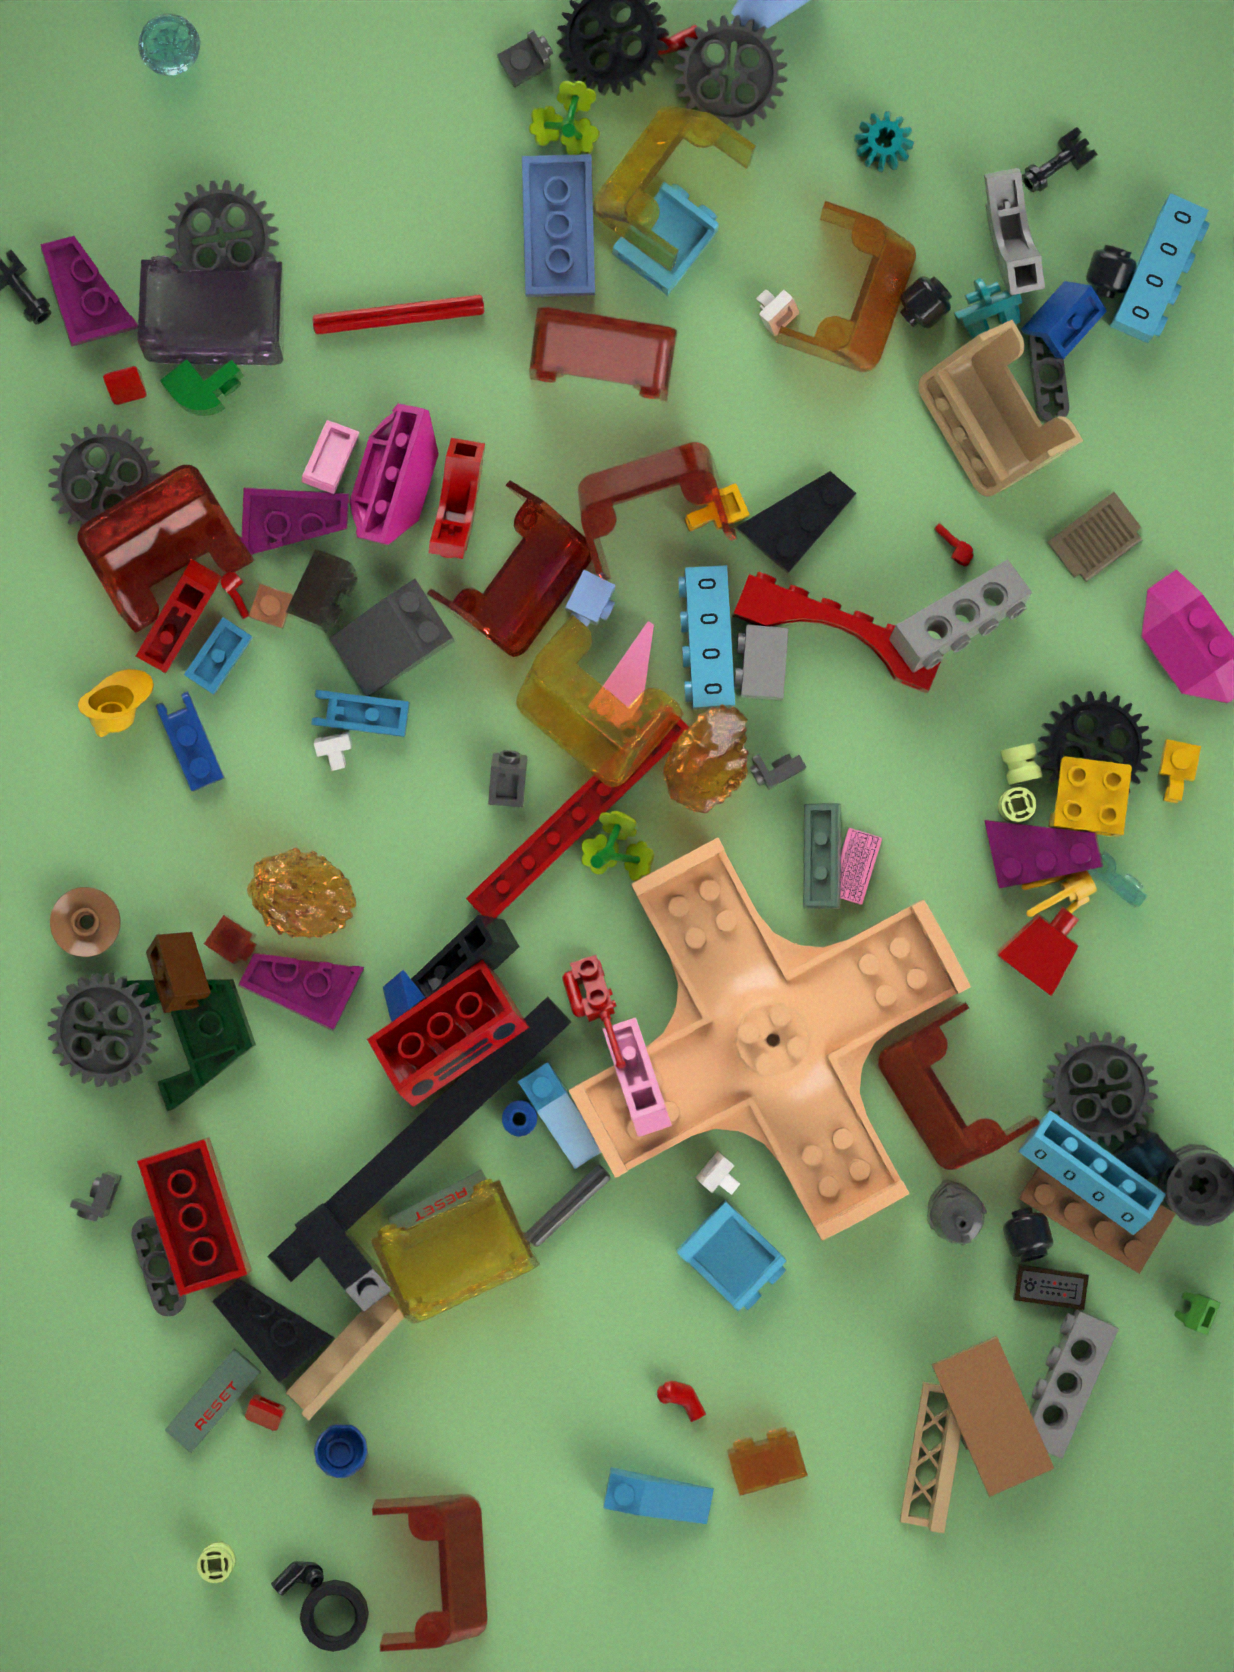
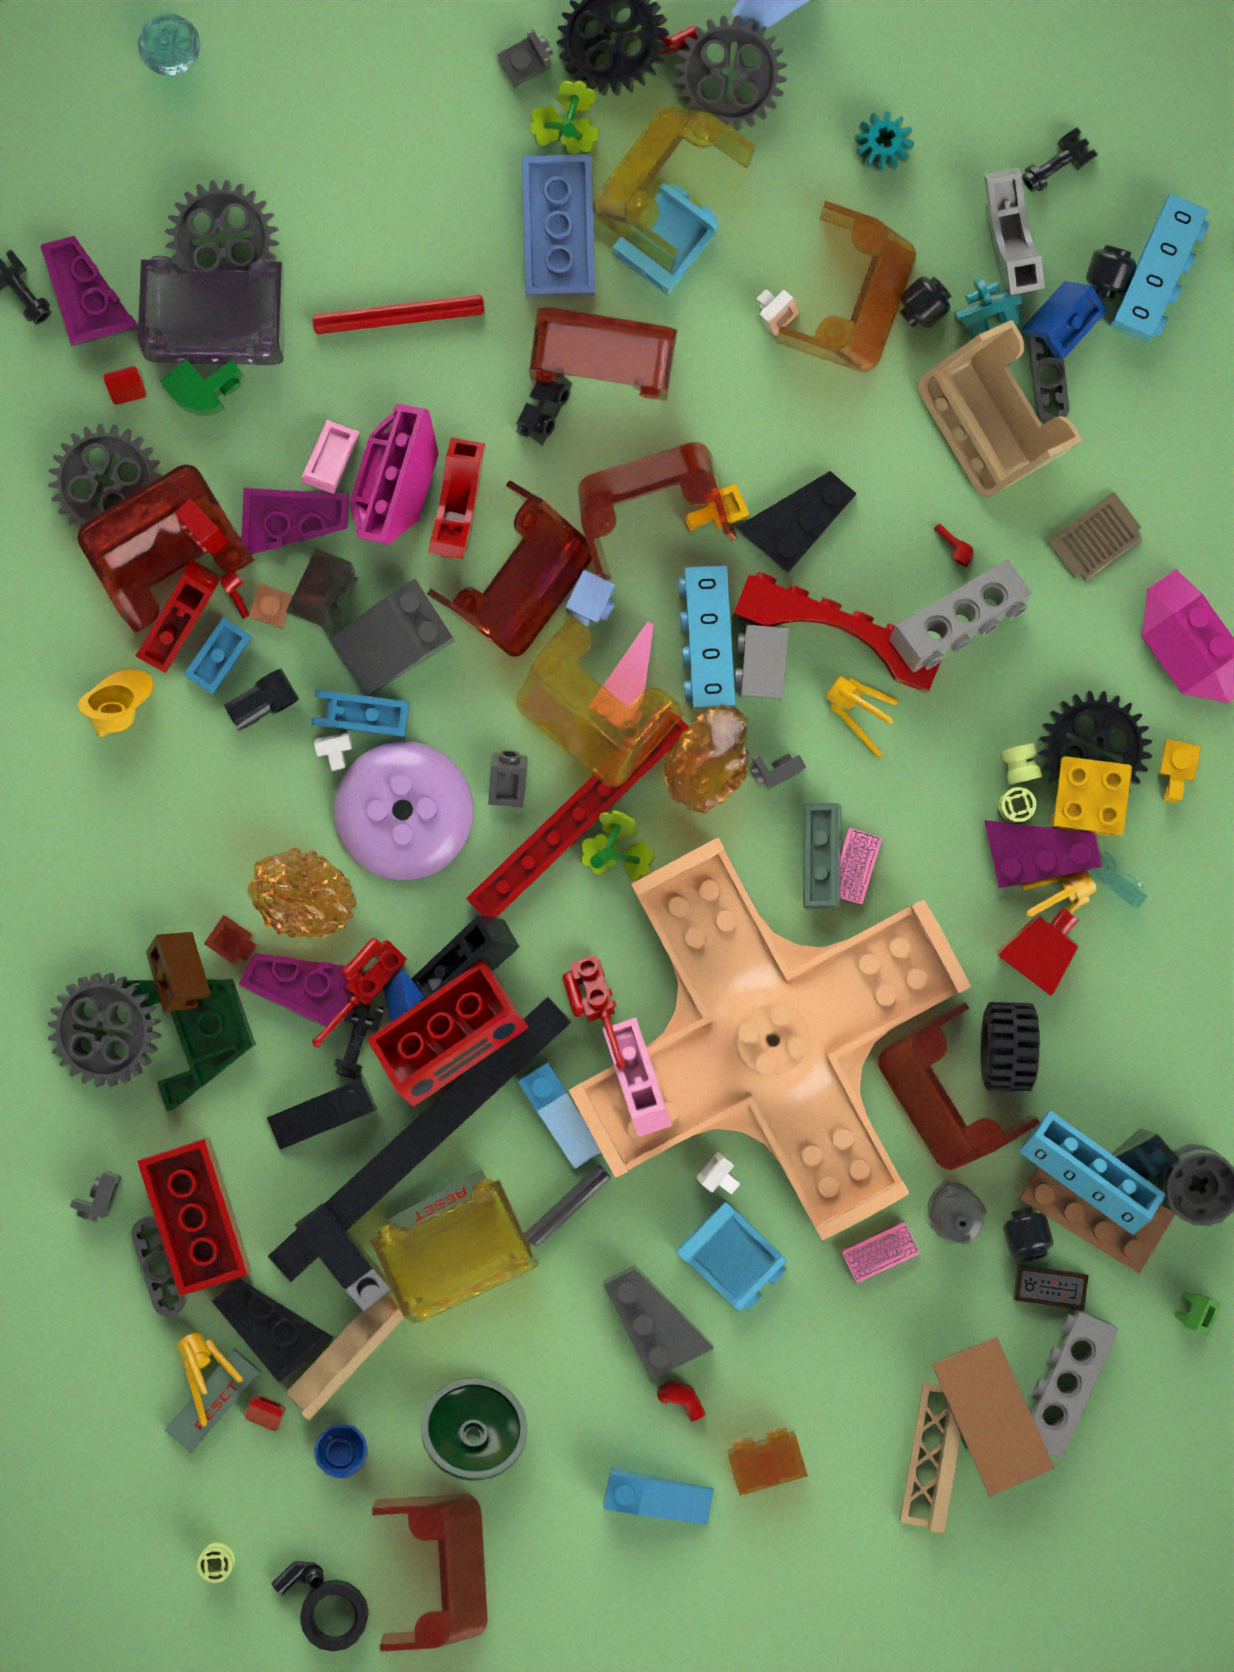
(67, 917): medium nougat dish -> none
(191, 744): blue hinge -> none
(195, 1355): none -> yellow plant
(200, 528): none -> red piece
(268, 696): none -> black piece
(322, 1113): none -> black slope
(348, 1066): none -> black hinge
(366, 985): none -> red piece
(439, 816): none -> lavender brick
(478, 1409): none -> dark green dish
(524, 1107): blue brick -> none
(540, 420): none -> black hinge
(654, 1324): none -> dark grey wedge
(846, 695): none -> yellow plant
(880, 1252): none -> bright pink tile
(1010, 1046): none -> black tyre
(1096, 1057): dark grey gear -> none

